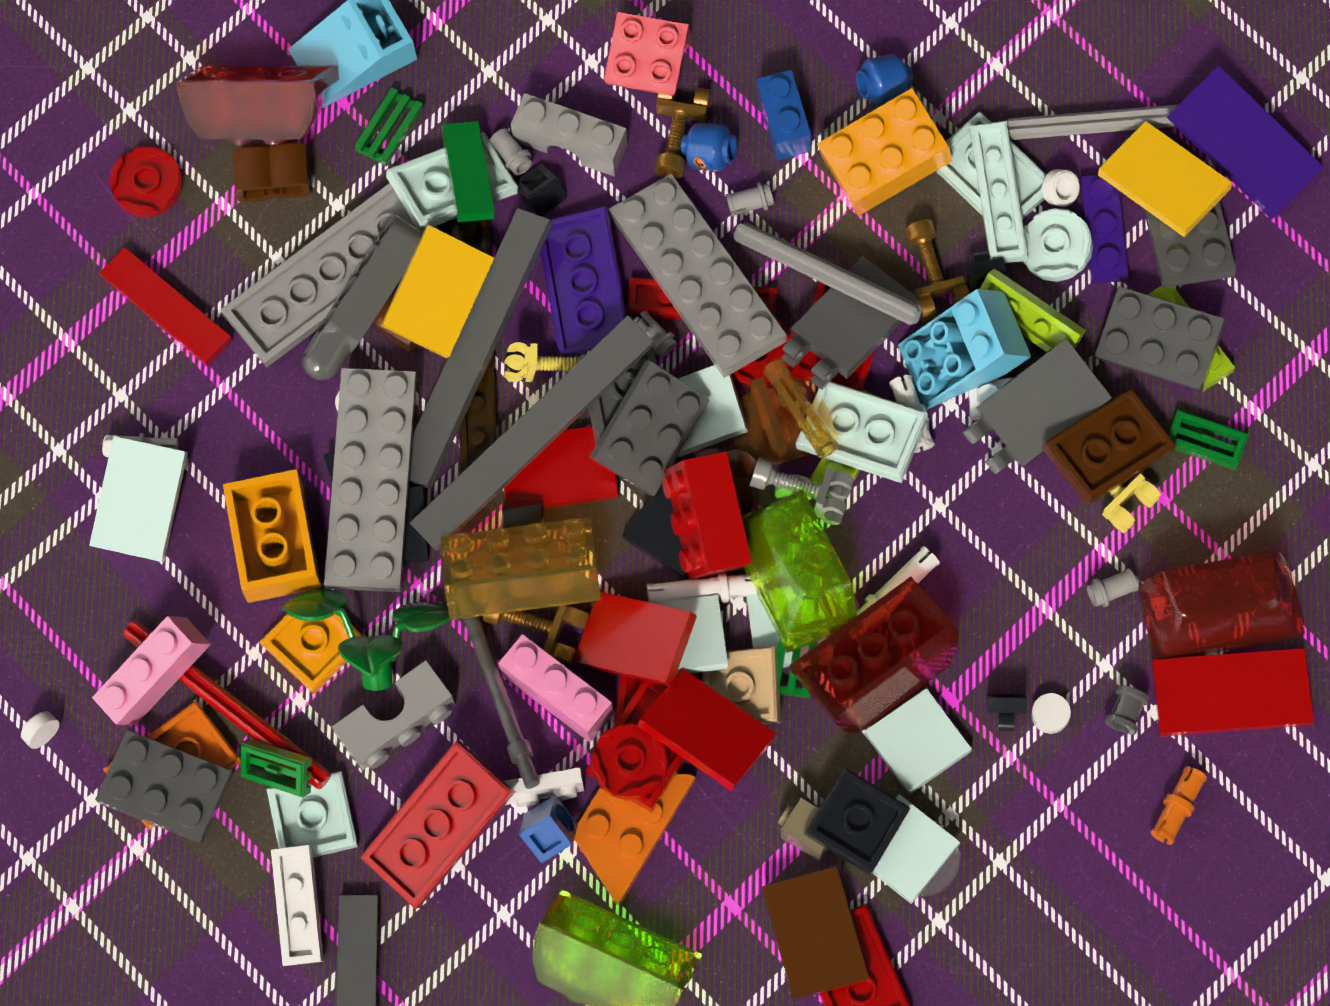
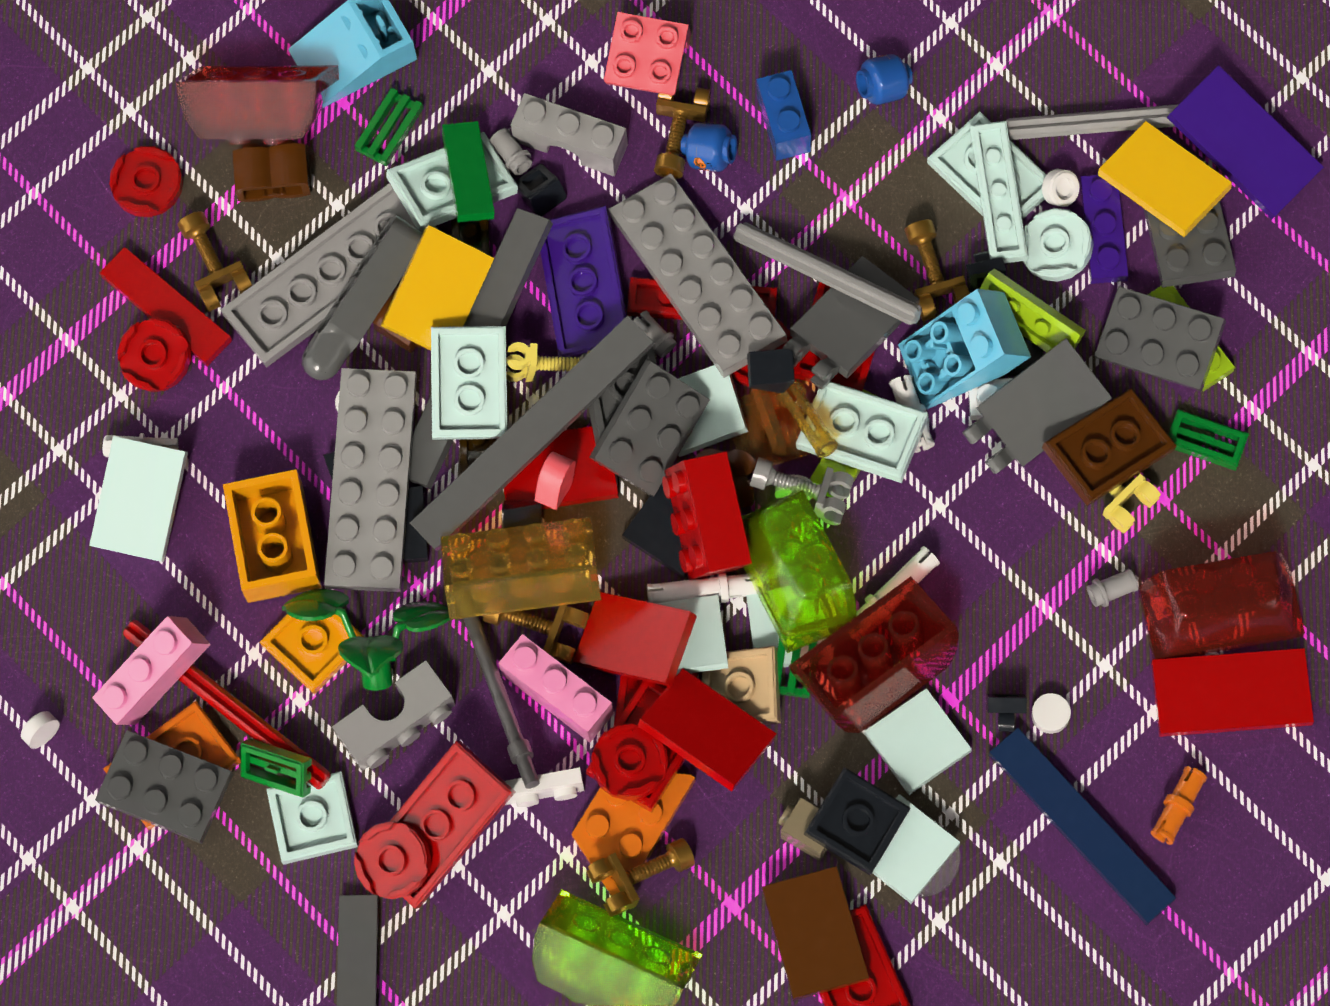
(154, 355): none -> red tile
(195, 227): none -> pearl gold bar
(297, 905): white plate -> none
(392, 860): none -> tile
(468, 382): none -> light aqua tile
(548, 829): blue brick -> none
(554, 480): none -> coral piece
(677, 856): none -> pearl gold bar
(750, 199): light grey pin -> none
(771, 370): none -> black slope
(885, 152): light orange brick -> none
(1082, 826): none -> dark blue tile
(1126, 709): dark grey bush -> none

